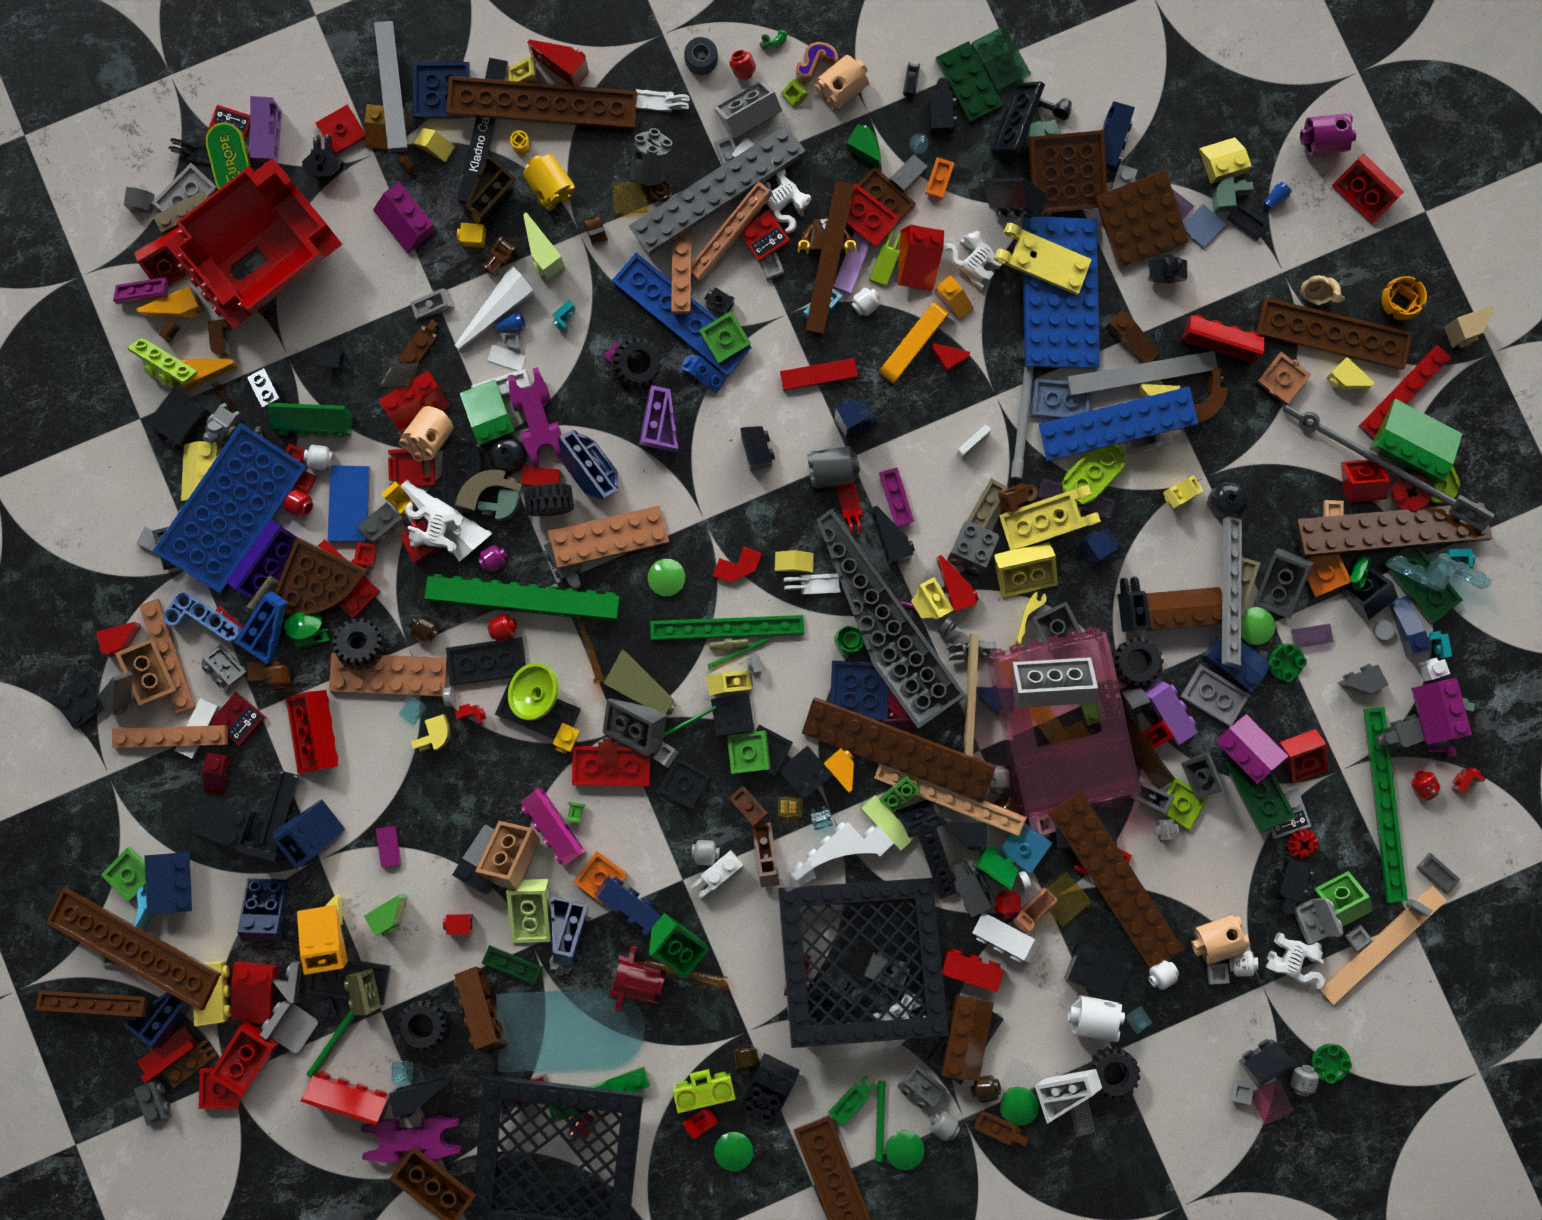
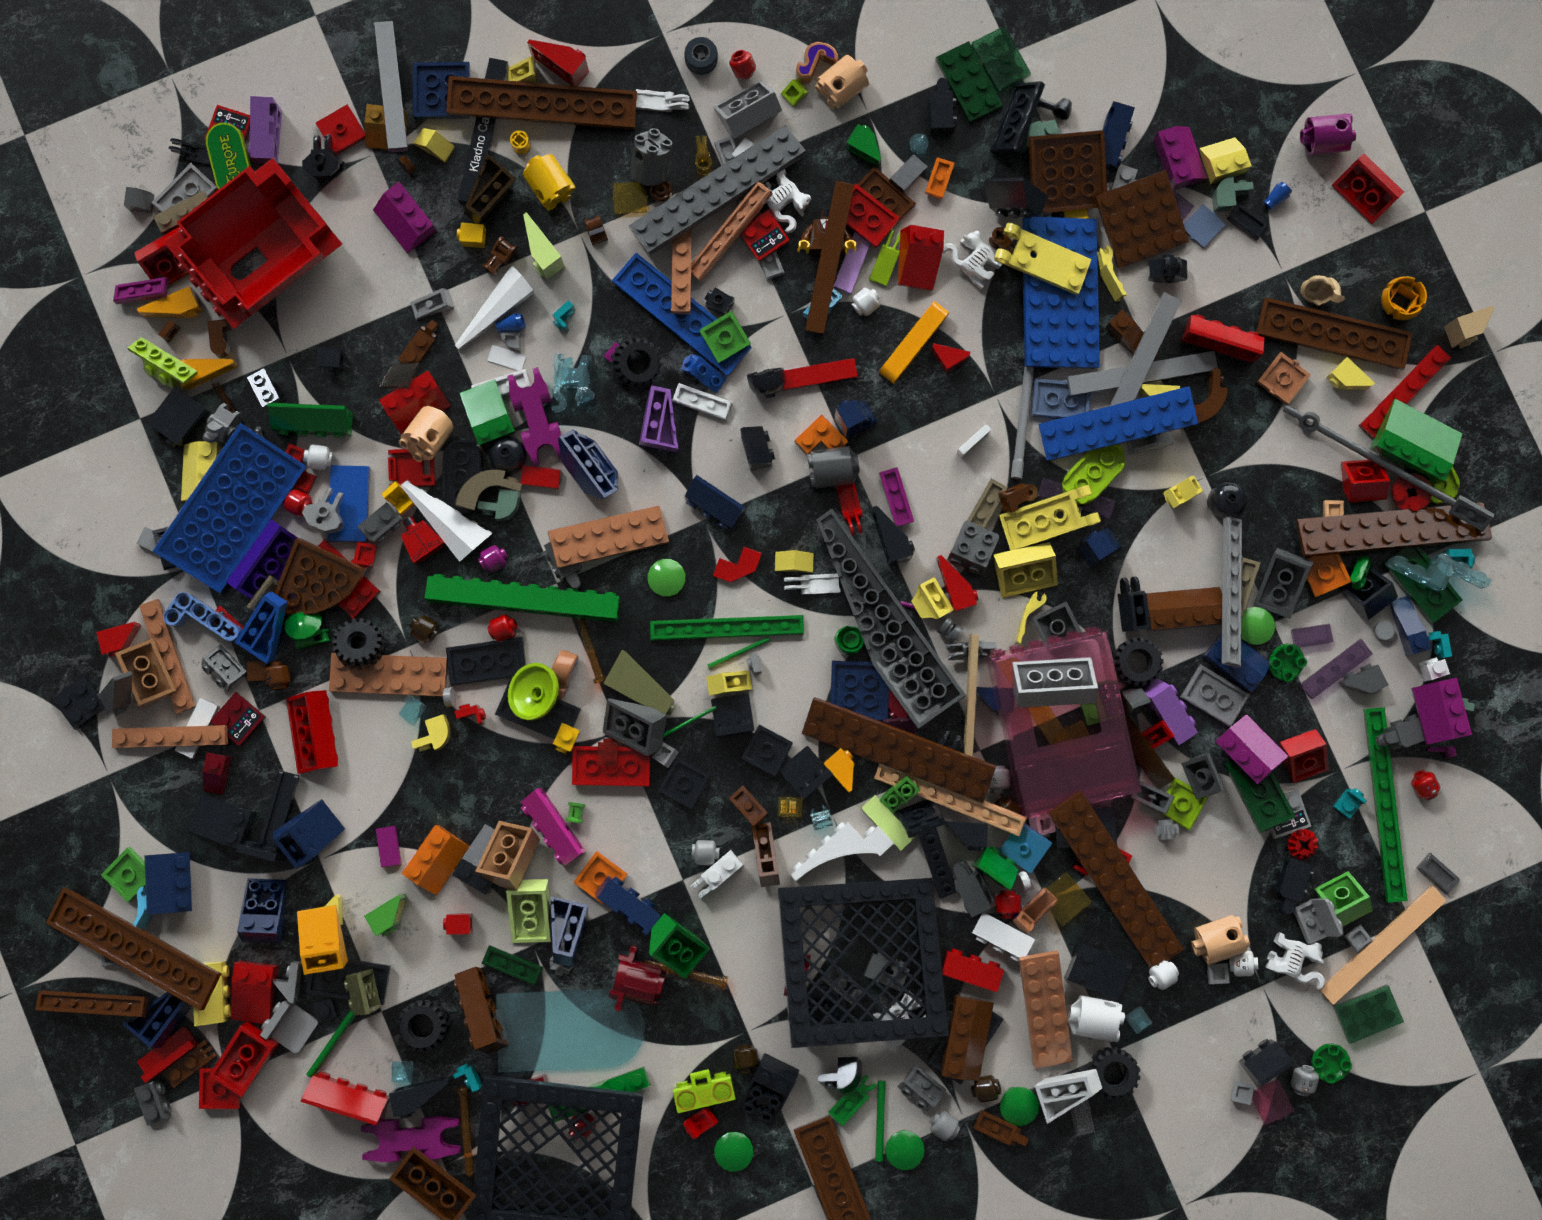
(324, 511): none -> light grey hinge
(435, 859): none -> orange slope
(436, 530): white animal -> none
(462, 1091): none -> clear orange bar
(472, 1079): none -> teal bracket
(548, 499): black tyre -> none
(563, 668): none -> nougat animal
(571, 378): none -> clear light blue animal
(702, 156): none -> clear yellow pin
(702, 401): none -> white tile
(714, 503): none -> dark blue slope
(728, 644): olive bar -> none
(748, 752): bright green plate -> none
(767, 382): none -> black cylinder
(778, 41): green arm -> none
(794, 870): clear piece -> none
(820, 432): none -> orange plate
(847, 1076): none -> brick
(911, 80): black bar -> none
(954, 297): light orange slope -> none
(1004, 243): none -> reddish brown connector
(1045, 1009): none -> nougat plate
(1076, 214): none -> yellow piece
(1105, 264): none -> light yellow arm
(1147, 349): none -> light grey tile
(1180, 157): none -> magenta slope
(1336, 669): none -> clear purple tile
(1349, 802): none -> teal bracket
(1368, 1014): none -> clear green plate
(1418, 907): light grey tile -> none
(1465, 777): red bracket -> none

